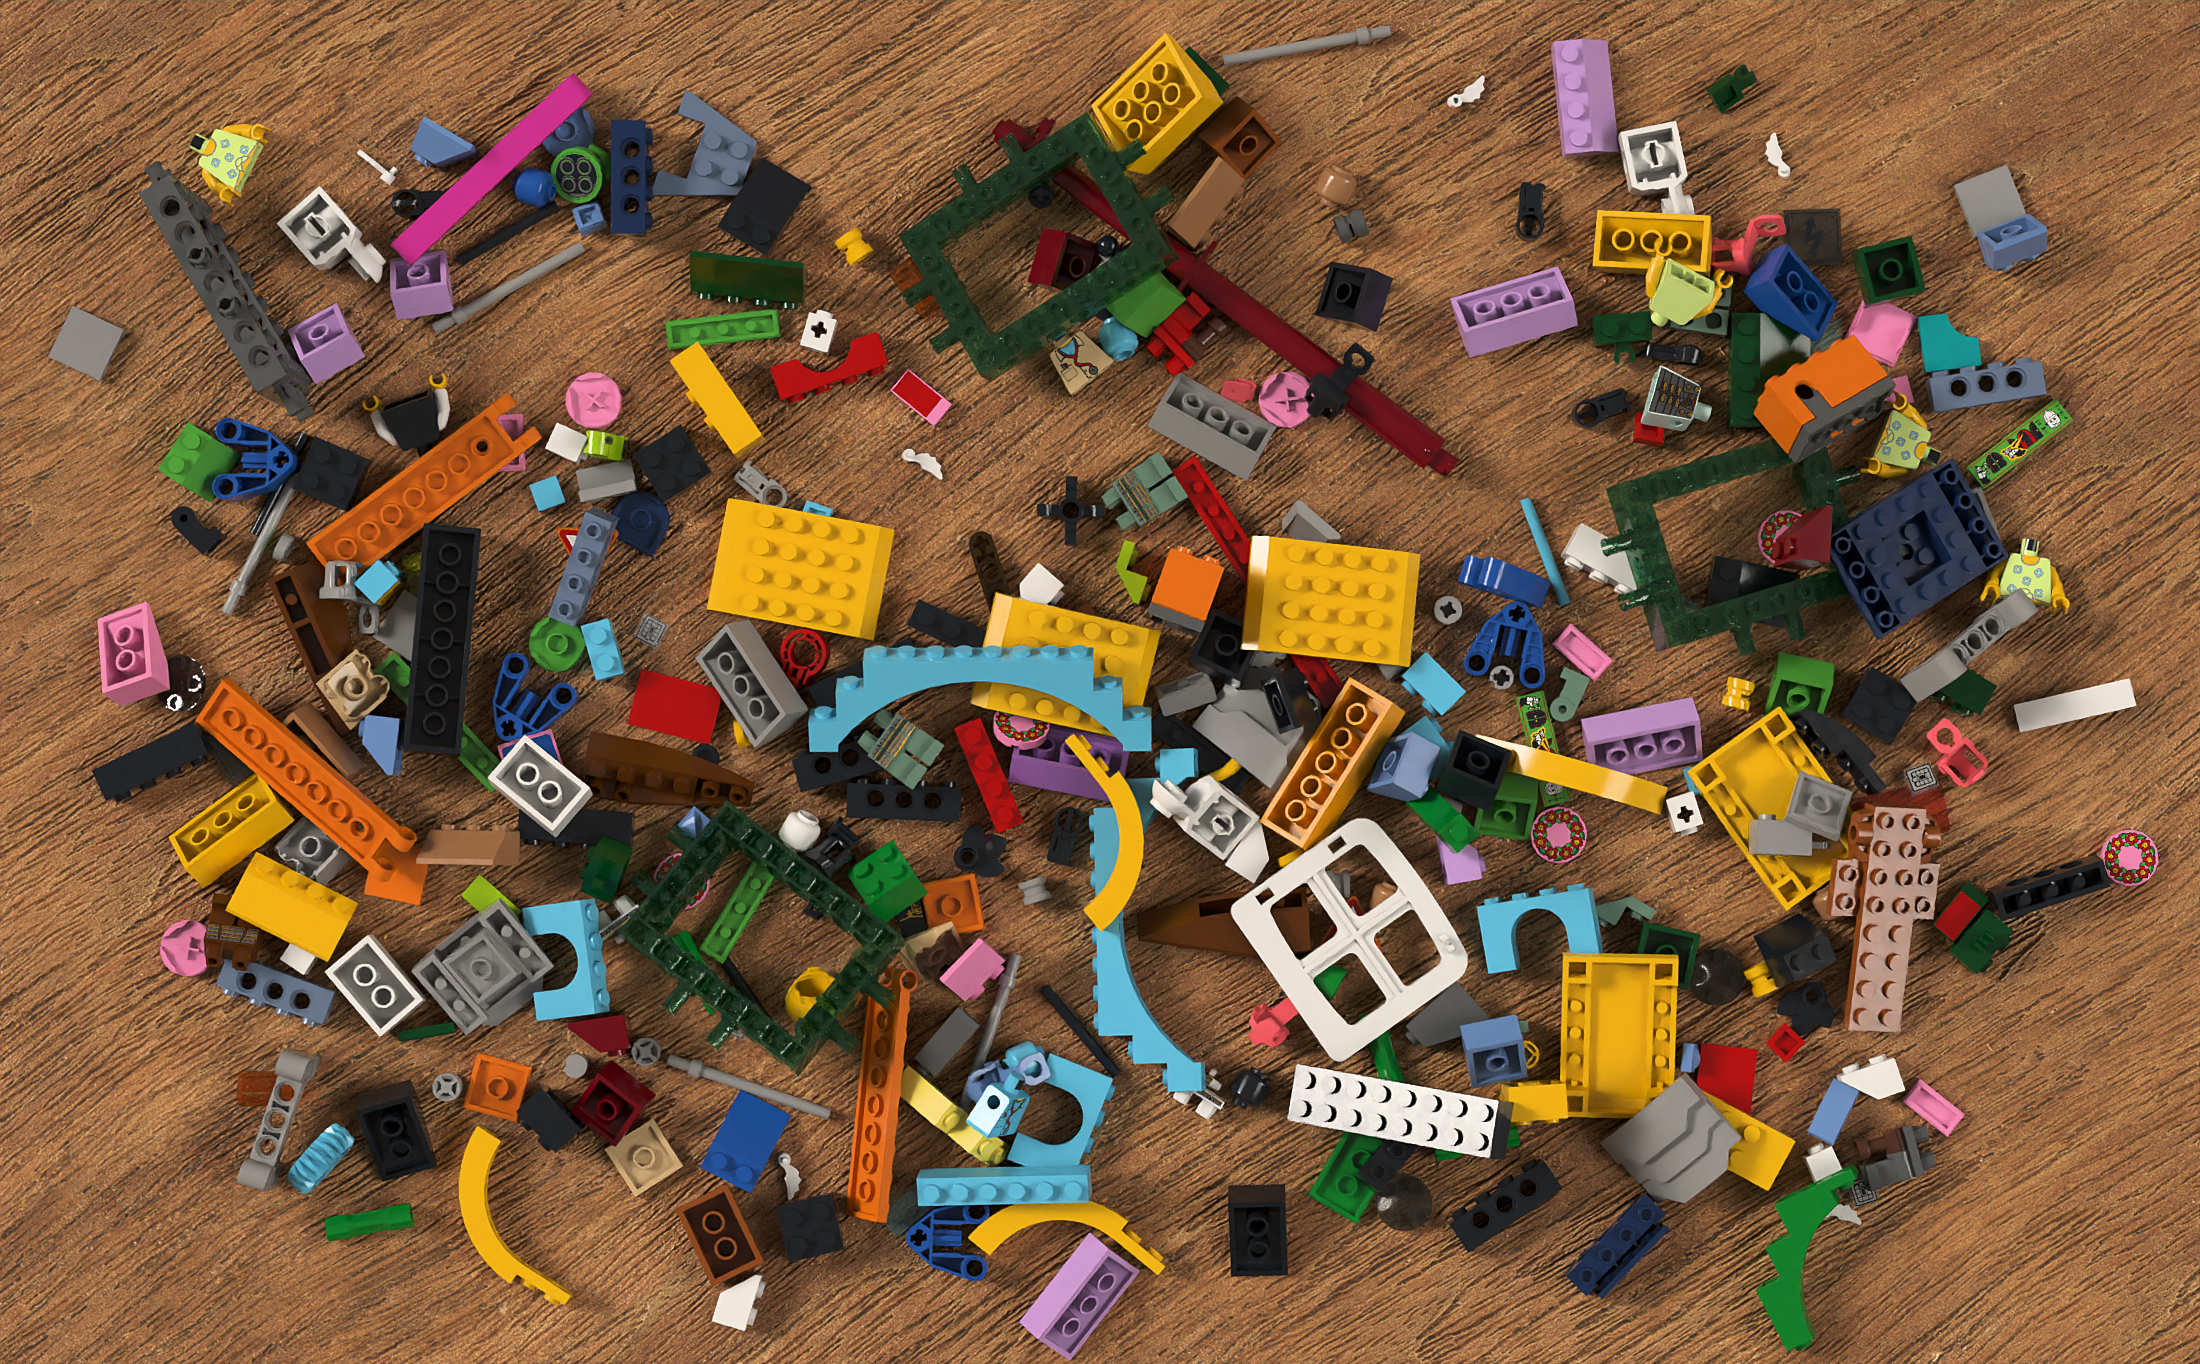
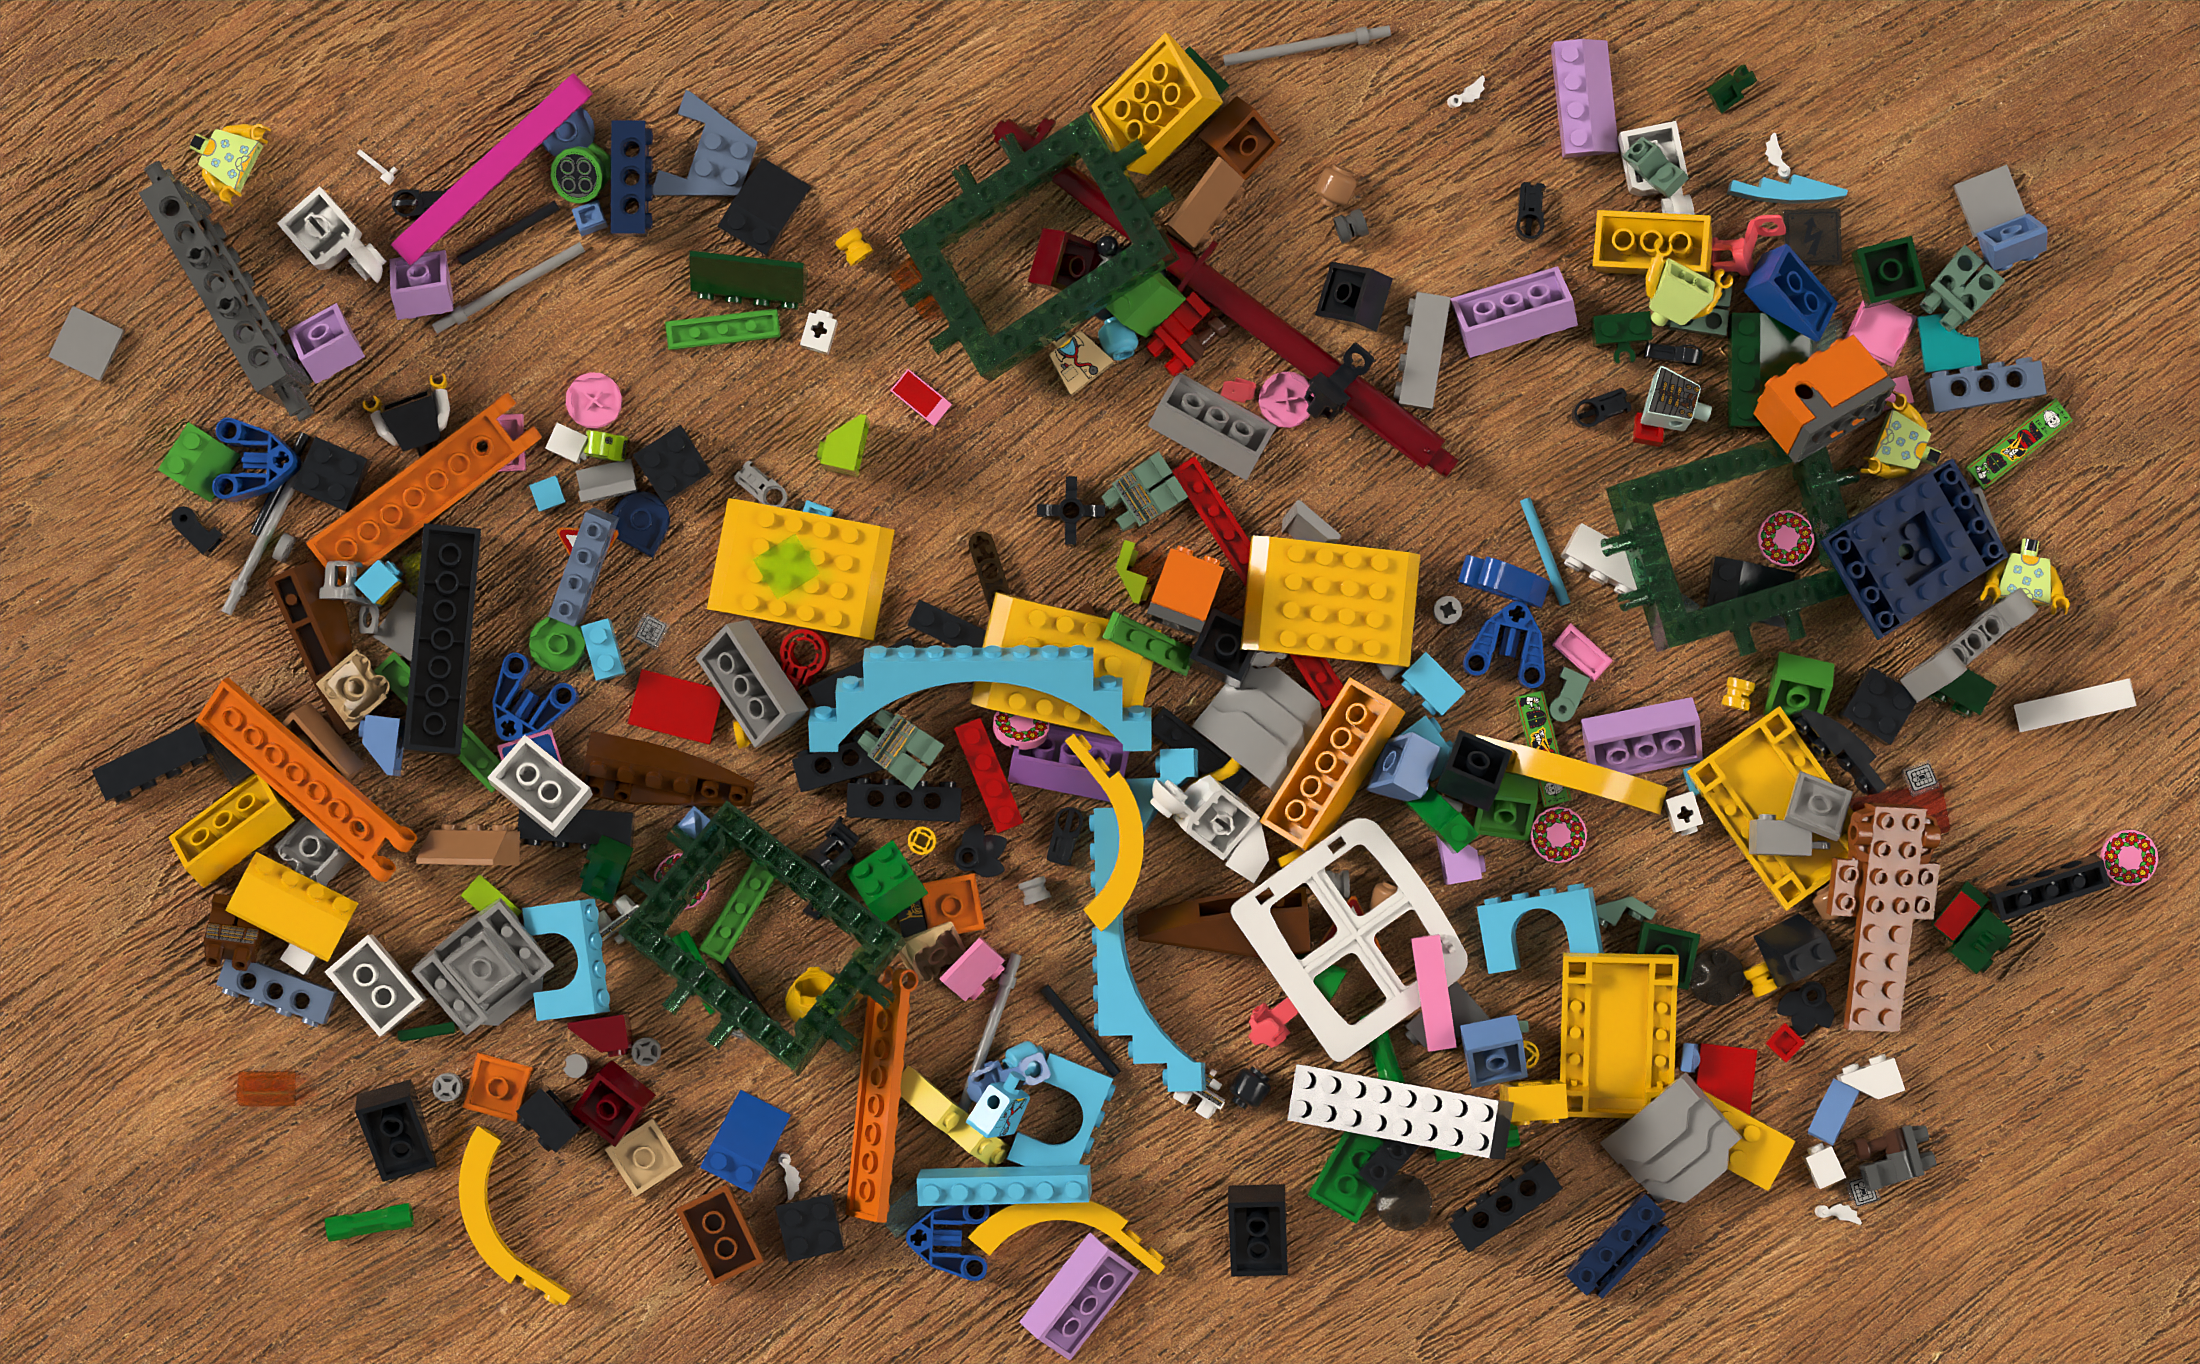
(131, 655): bright pink slope -> none
(184, 948): bright pink tile -> none
(186, 684): clear smoke dish -> none
(263, 1169): light grey beam -> none
(320, 1158): medium azure gear -> none
(406, 882): orange tile -> none
(439, 146): medium blue slope -> none
(534, 186): blue head -> none
(696, 1068): light grey bar -> none
(707, 753): black tile -> none
(717, 400): yellow brick -> none
(737, 1302): white slope -> none
(786, 566): none -> clear neon green piece
(800, 831): white head -> none
(845, 447): none -> lime slope
(864, 357): red arch -> none
(922, 840): none -> yellow wheel
(926, 462): white piece -> none
(946, 1042): dark grey slope -> none
(1041, 196): black piece -> none
(1041, 586): white slope -> none
(1148, 643): none -> bright green tile
(1185, 693): light grey slope -> none
(1289, 700): black slope -> none
(1423, 351): none -> light grey brick
(1433, 992): none -> bright pink tile
(1501, 678): light grey piece -> none
(1654, 167): none -> sand green slope
(1795, 192): none -> medium azure slope
(1801, 1215): green arch -> none
(1806, 541): dark red slope -> none
(1933, 1107): bright pink tile -> none
(1953, 295): none -> sand green hips
(1955, 755): coral piece -> none

